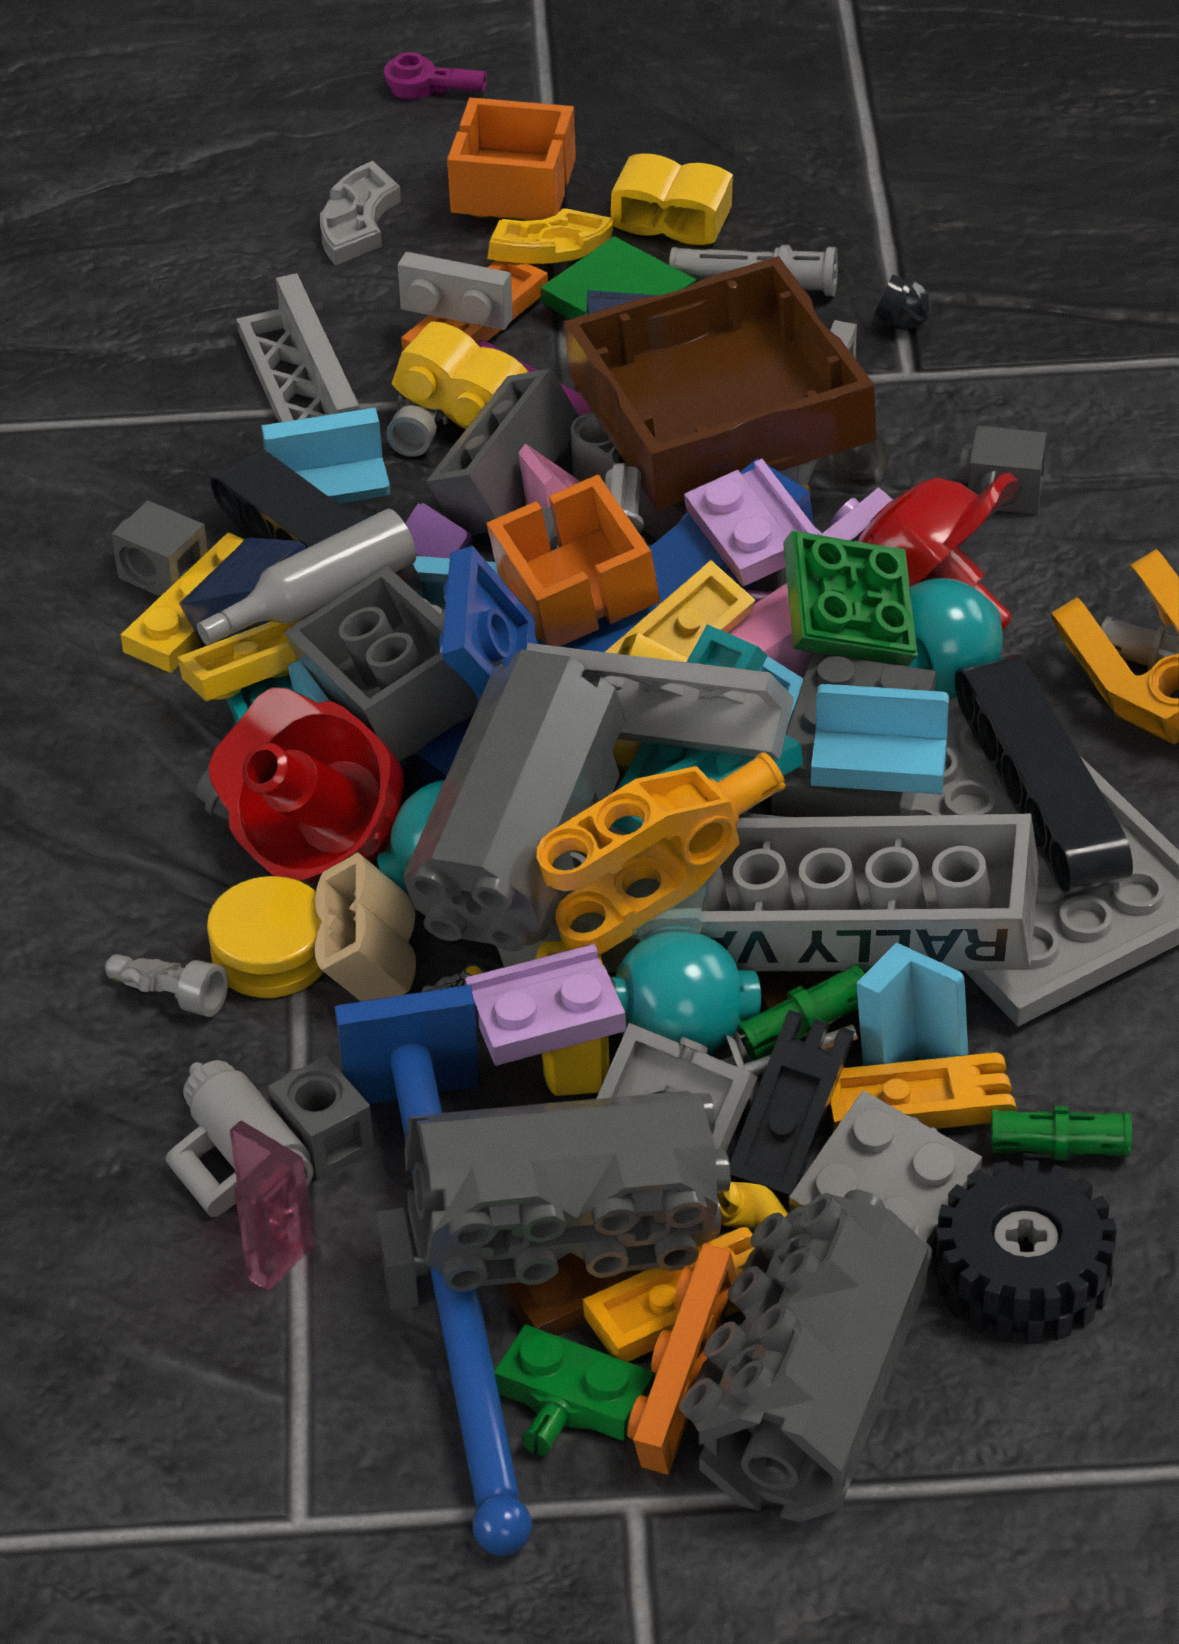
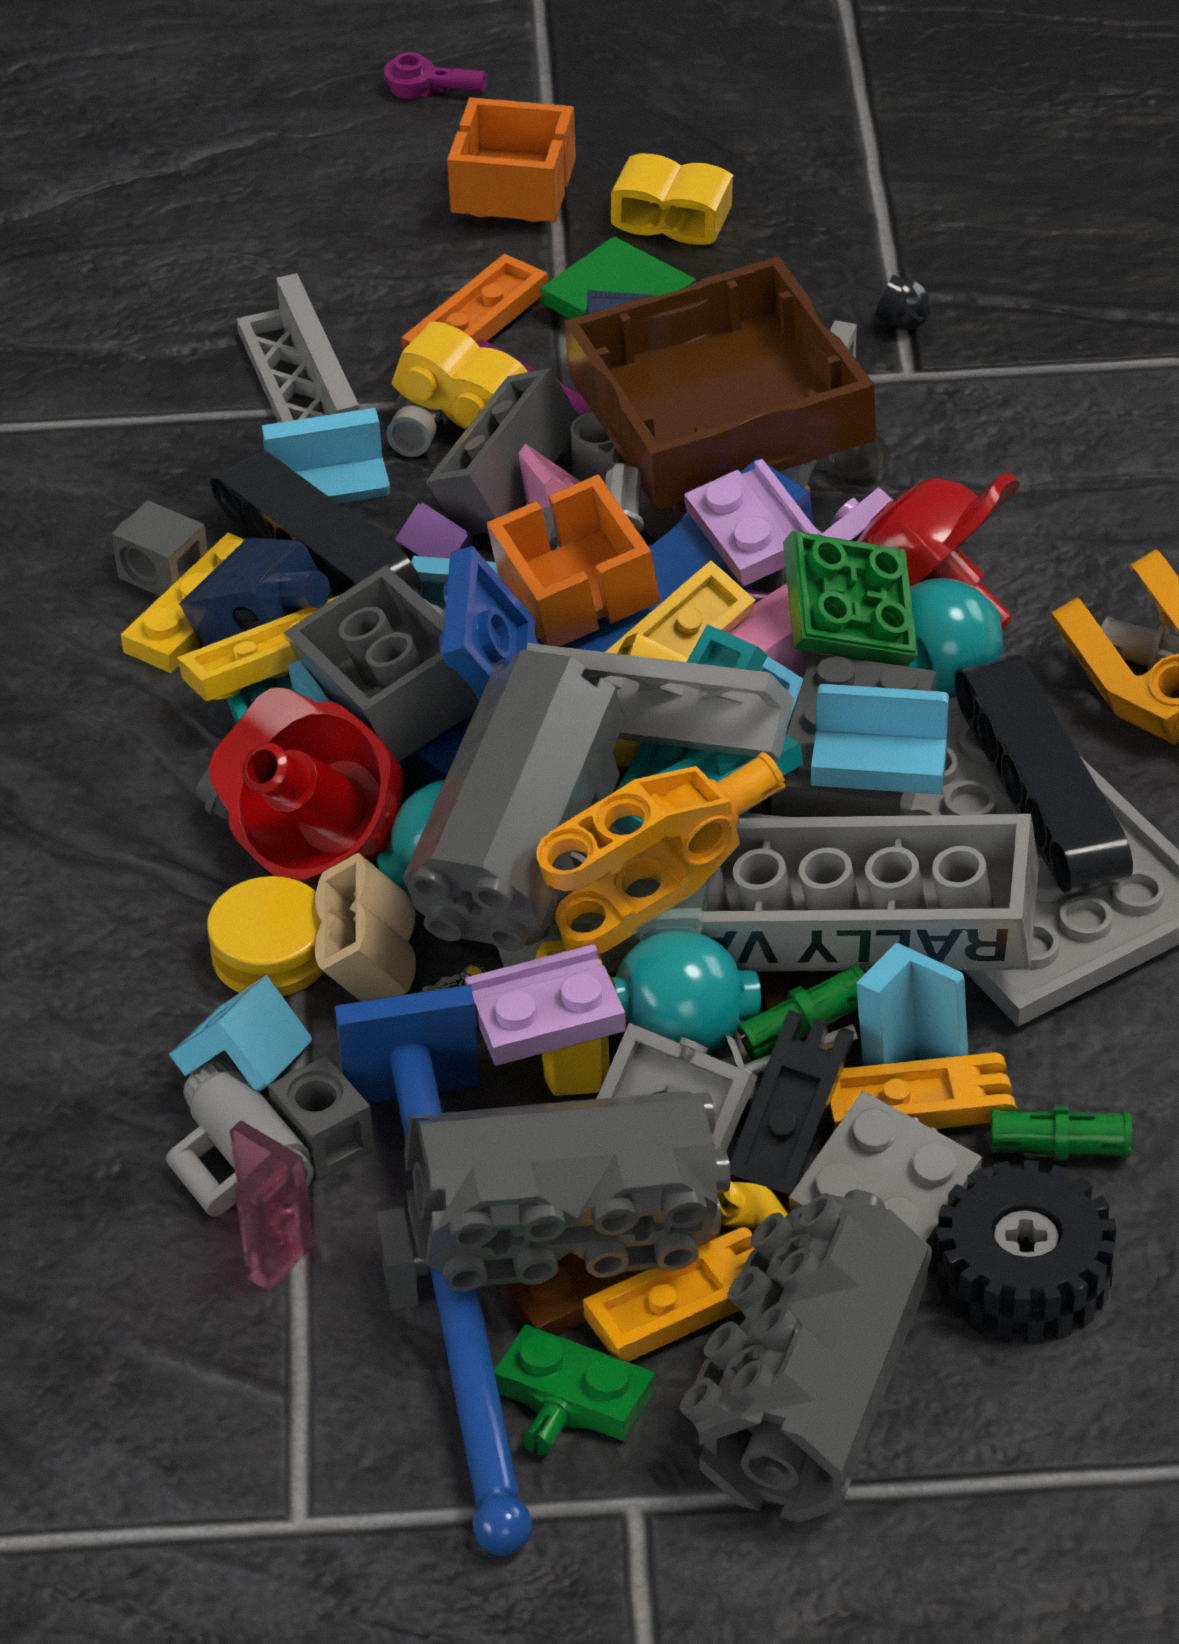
(198, 986): light grey piece -> none
(255, 1032): none -> medium azure panel
(317, 575): light grey piece -> none
(353, 211): light grey tile -> none
(455, 290): light grey plate -> none
(550, 240): yellow tile -> none
(678, 1356): orange plate -> none
(811, 269): light grey pin -> none
(1006, 451): dark grey brick -> none

